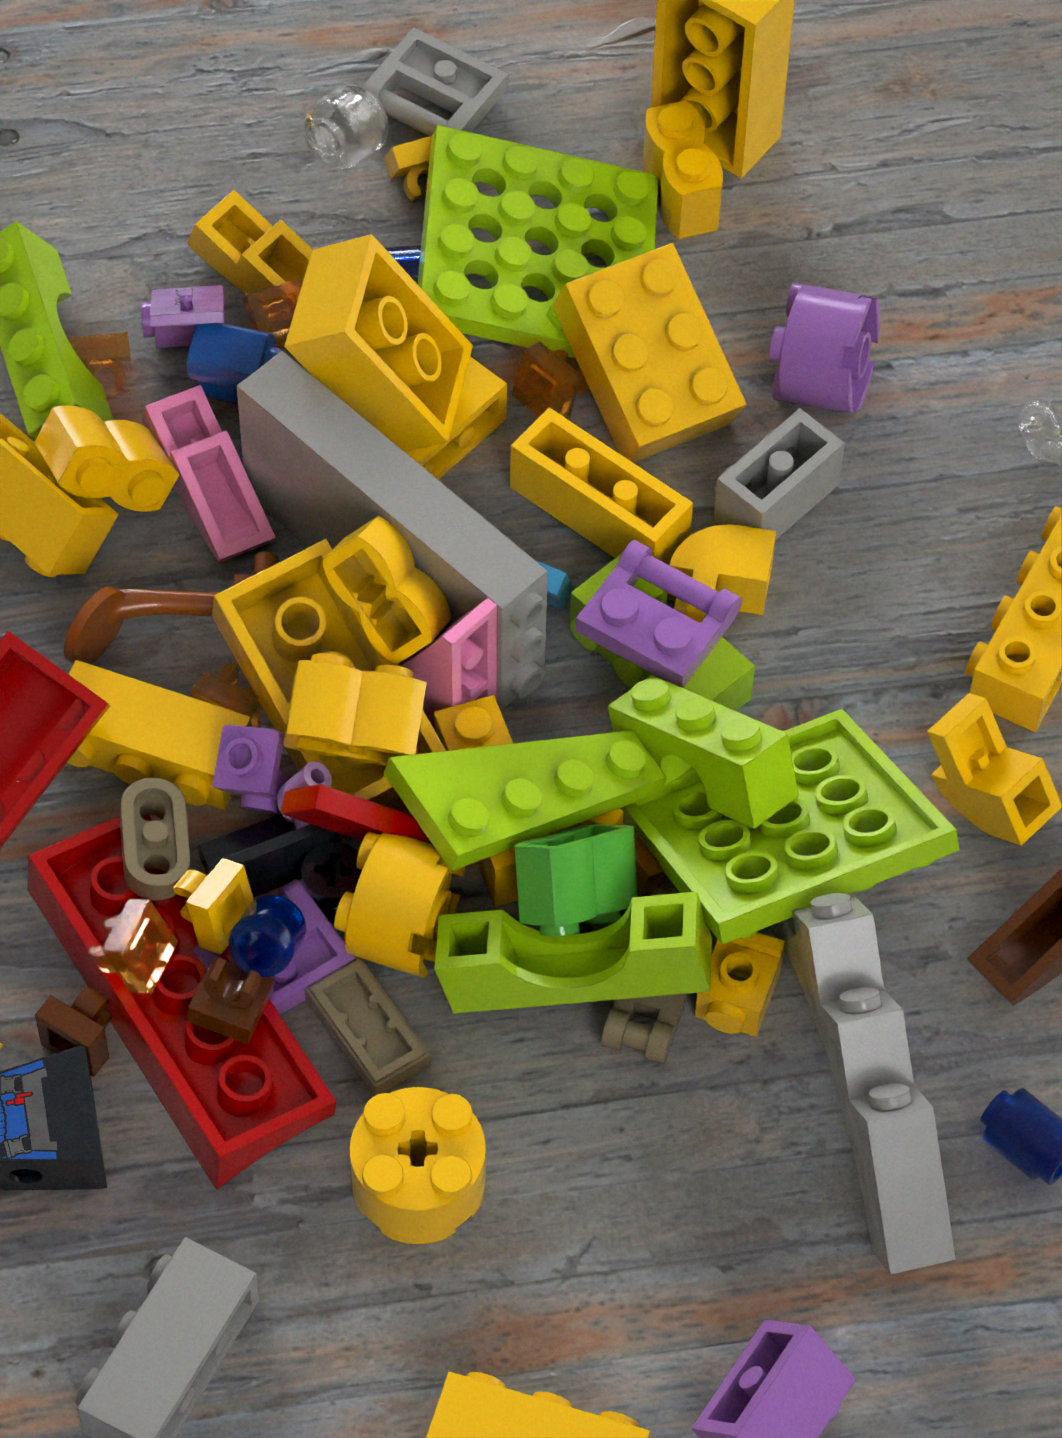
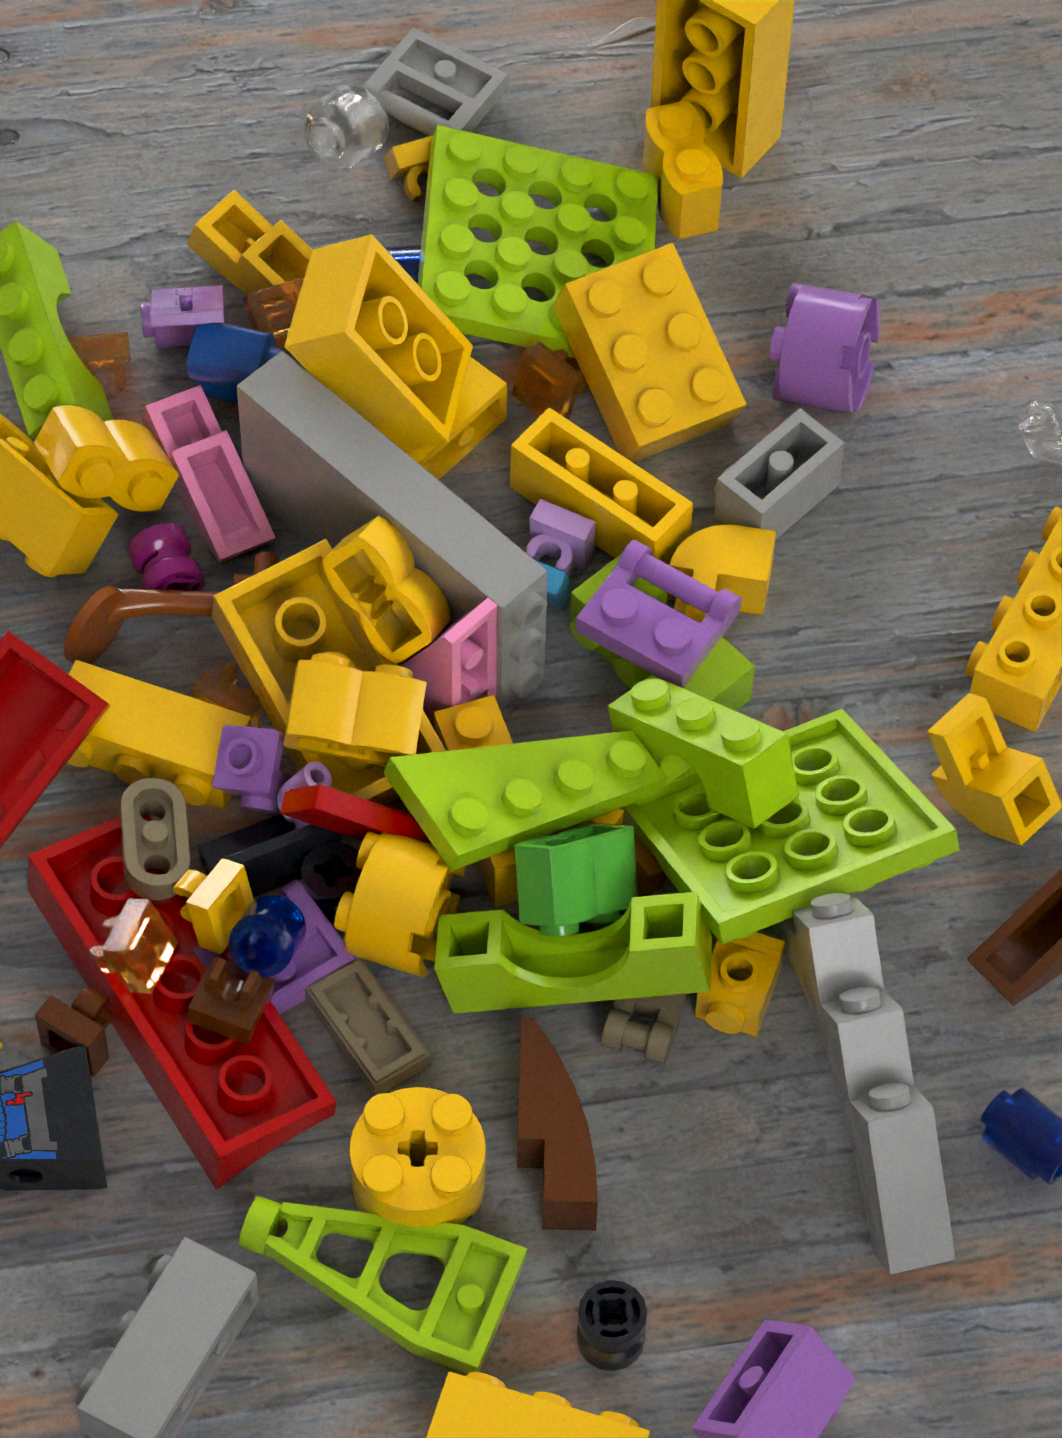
(164, 559): none -> magenta wheel
(466, 1304): none -> lime plate
(554, 1134): none -> reddish brown slope
(561, 536): none -> lavender tile
(611, 1340): none -> black wheel

